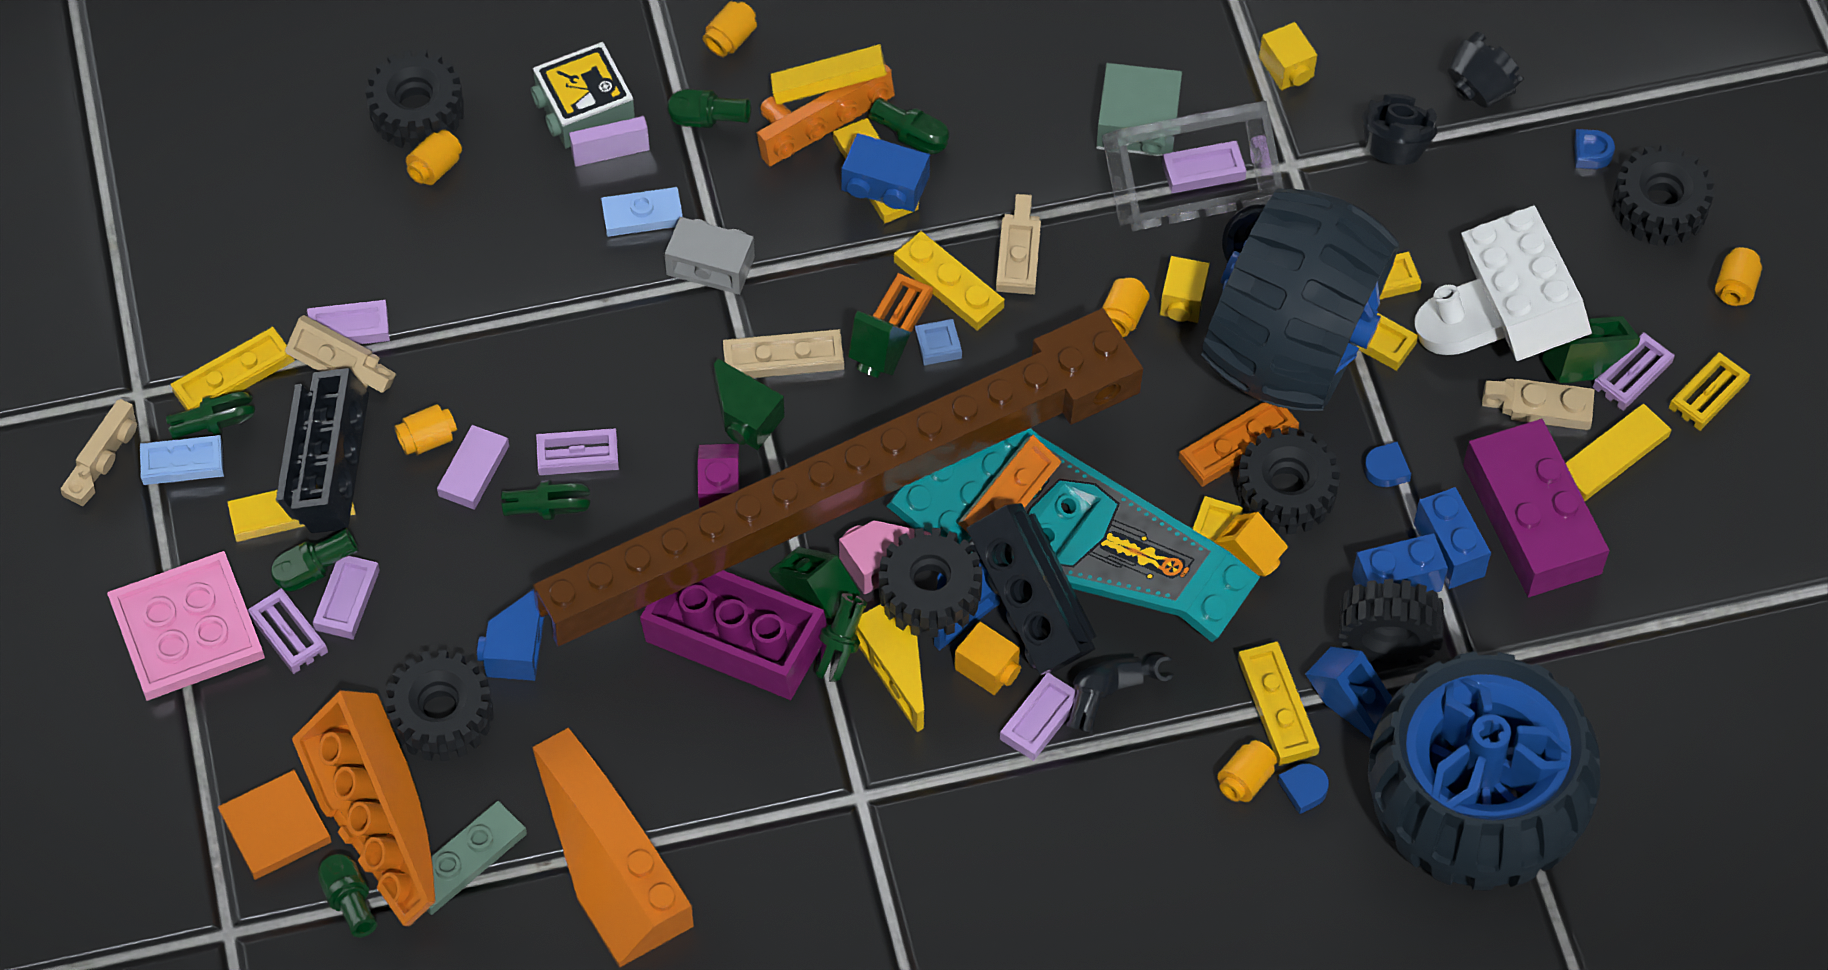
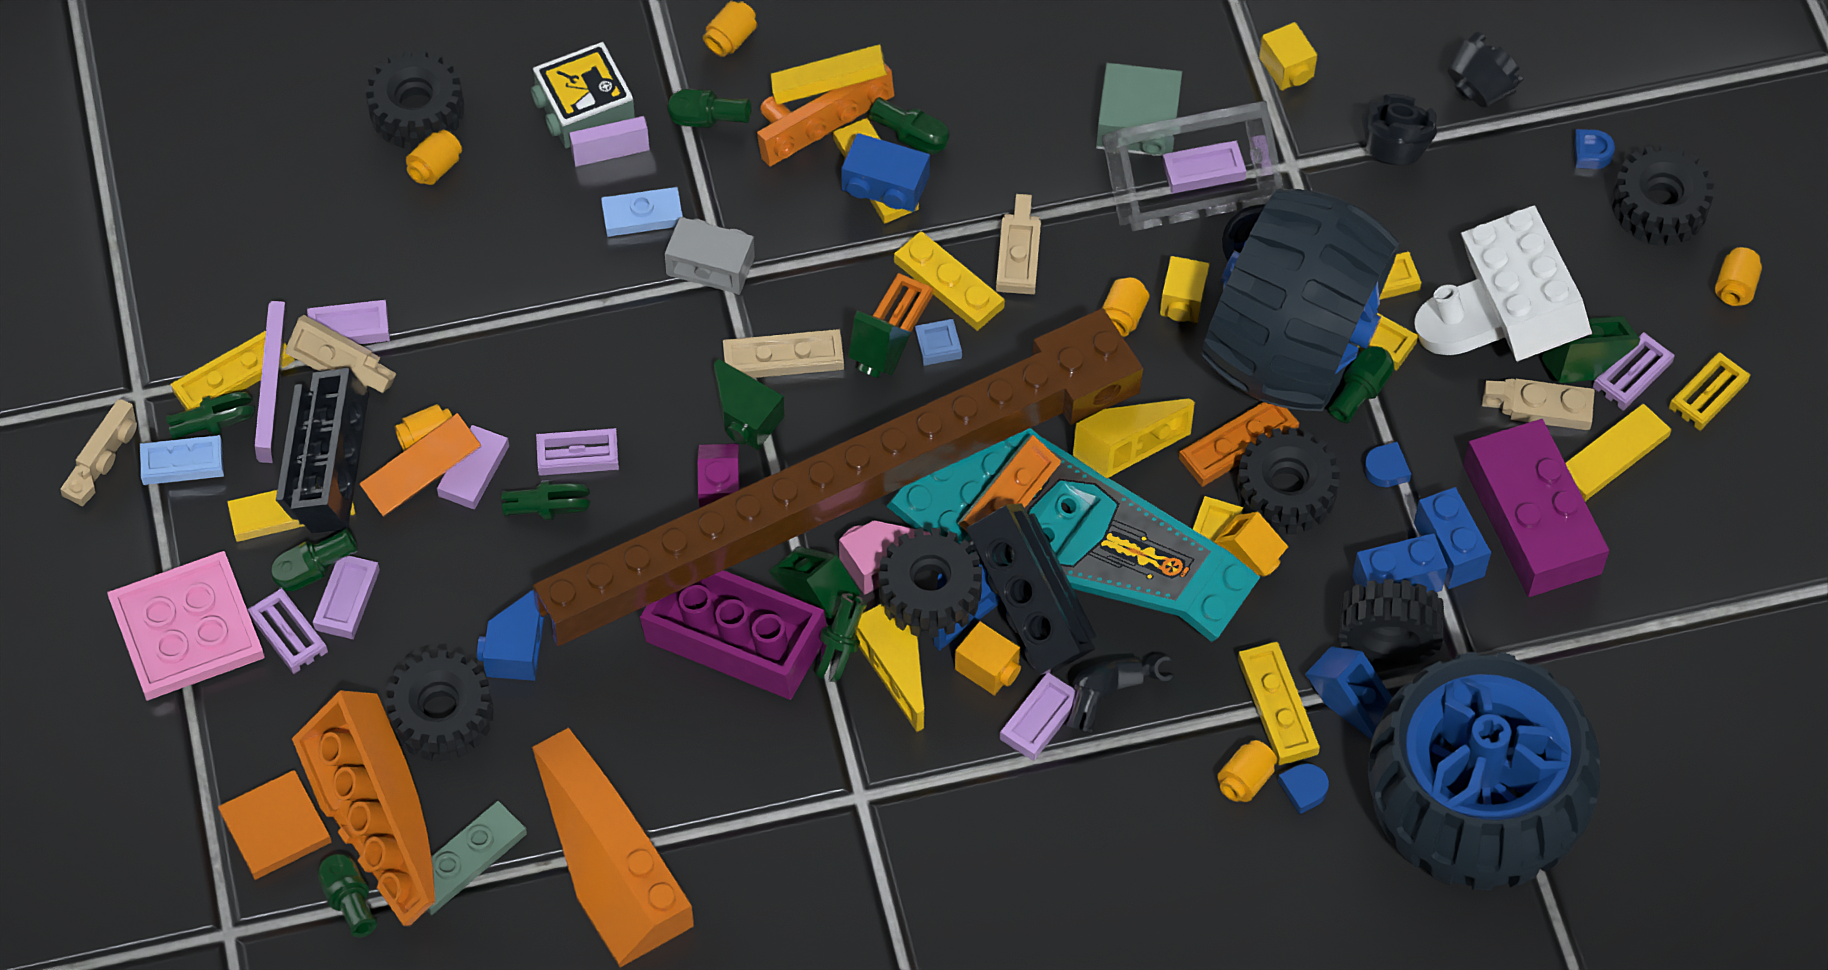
(270, 382): none -> lavender tile
(420, 465): none -> orange tile
(1130, 434): none -> yellow slope
(1363, 381): none -> dark green arm

